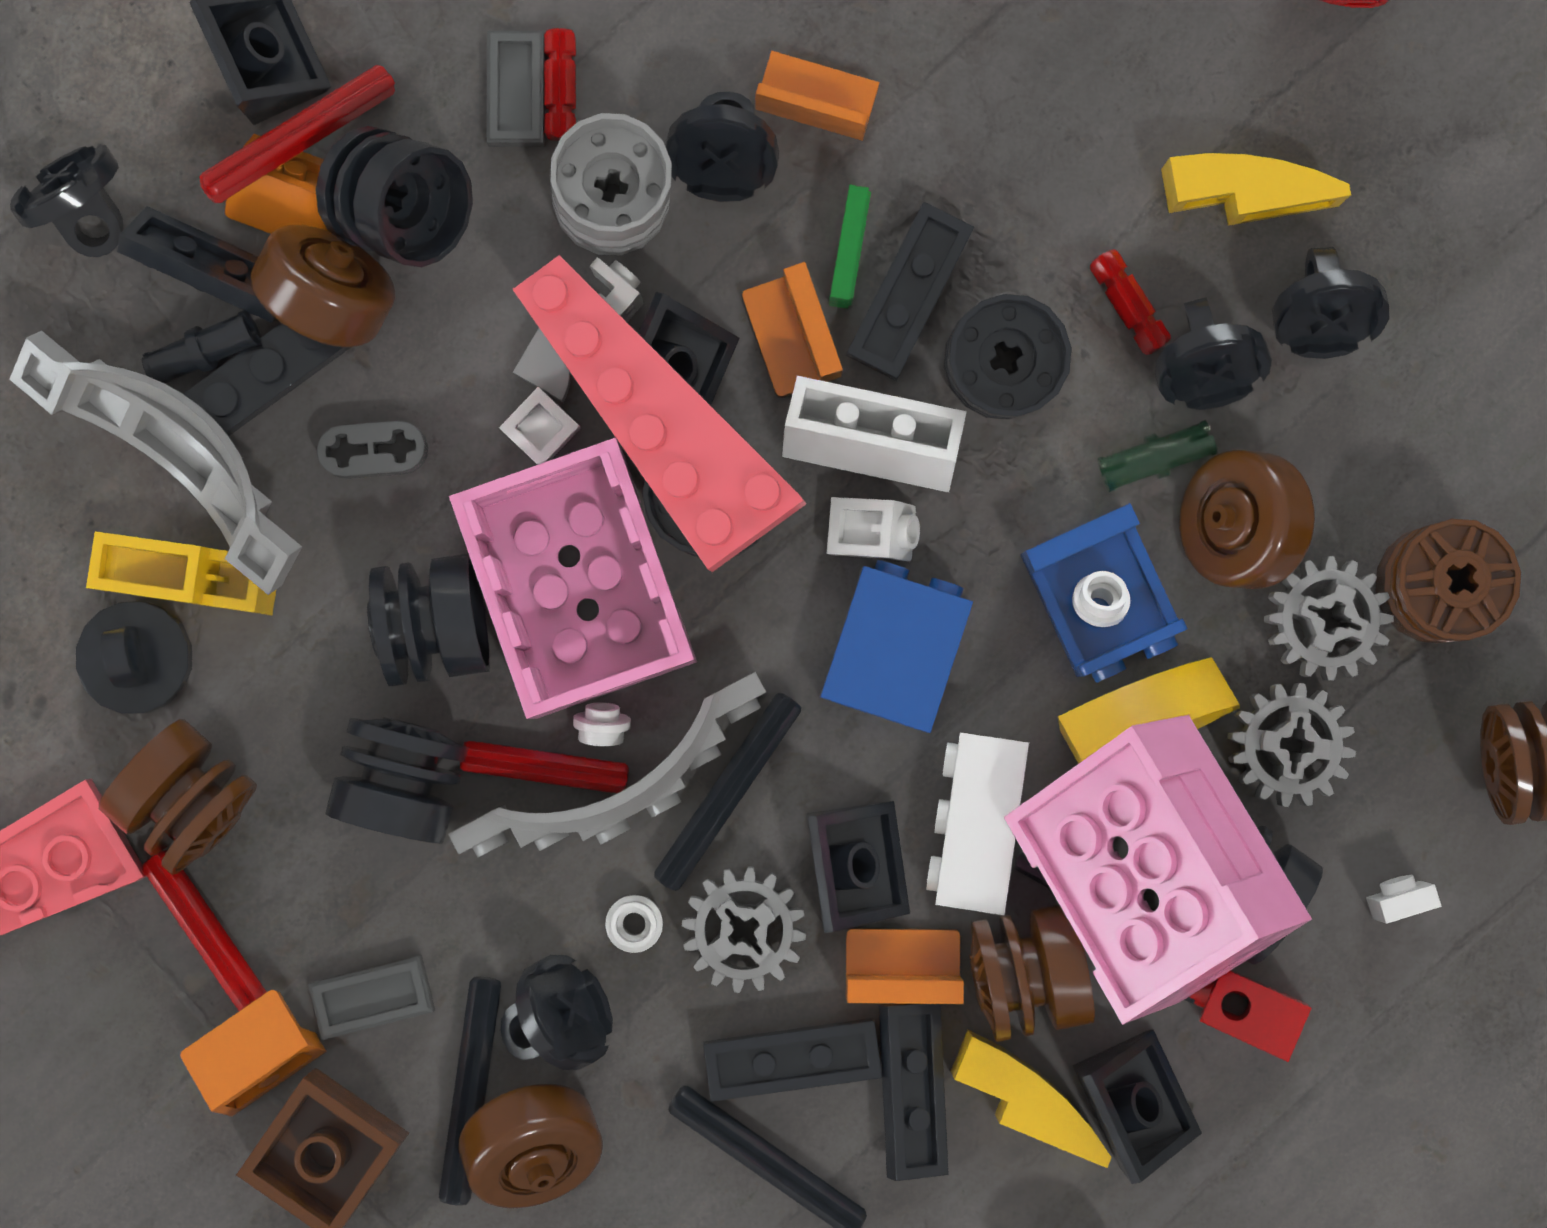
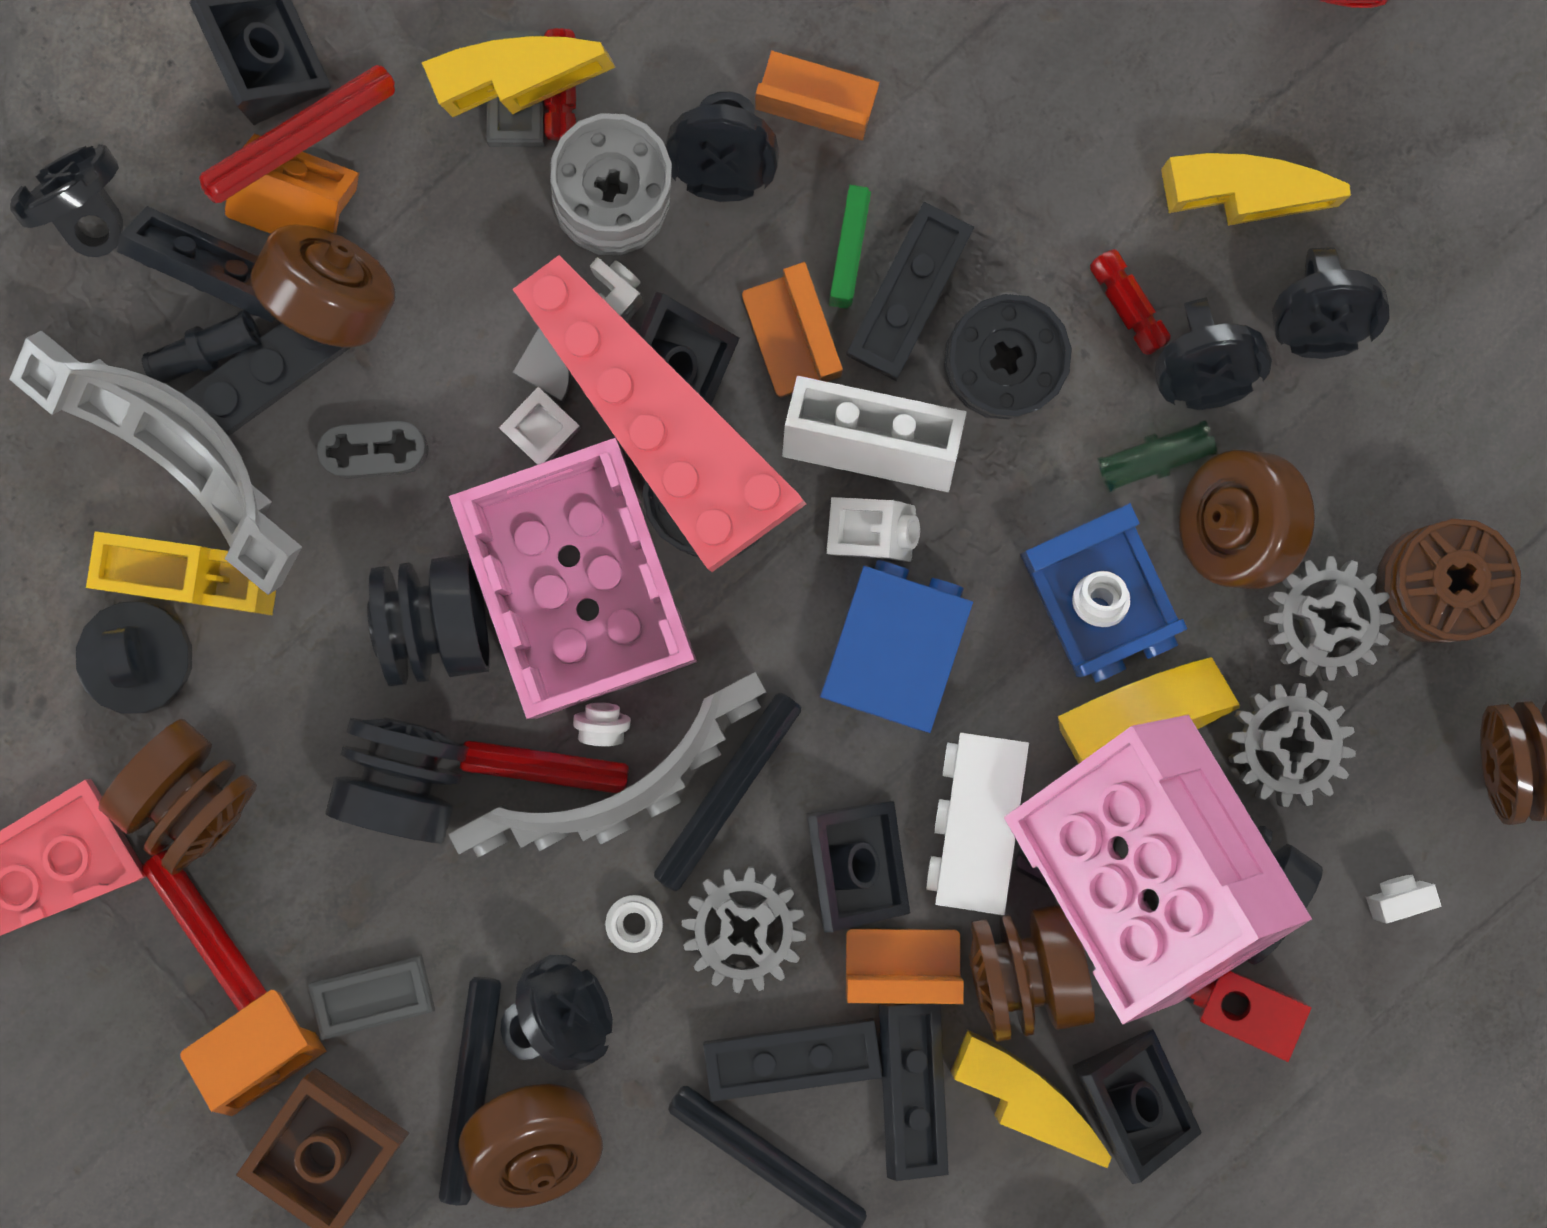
(394, 196): black wheel -> none
(515, 70): none -> yellow slope

